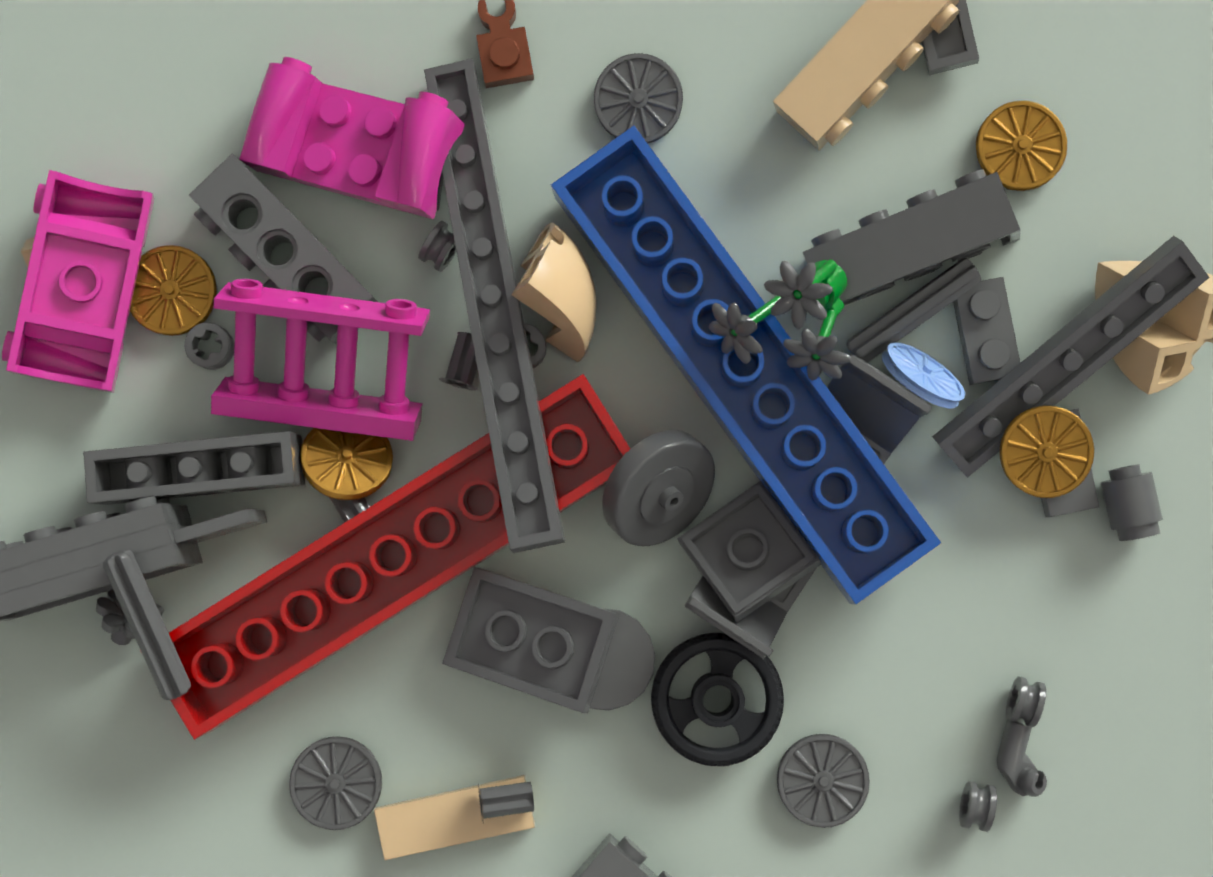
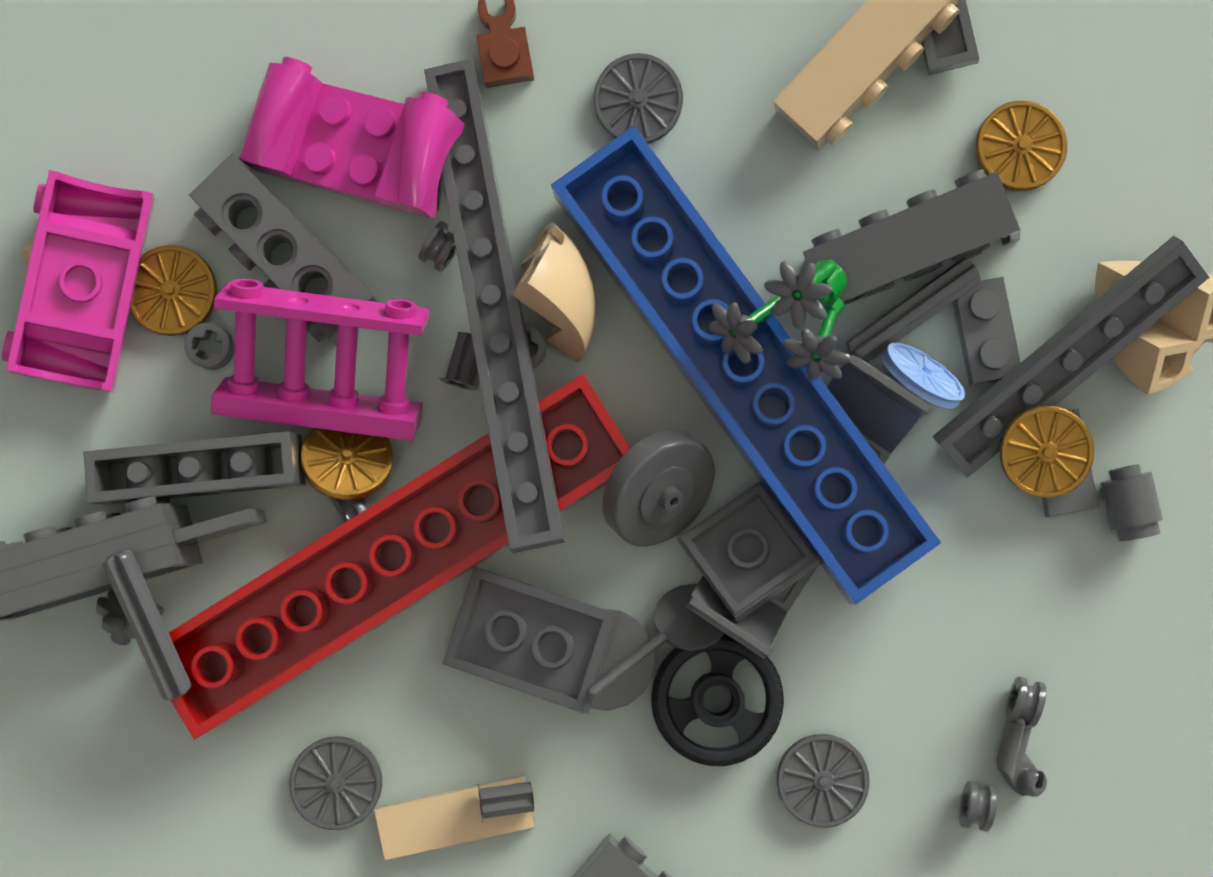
(675, 626): none -> dark grey piece

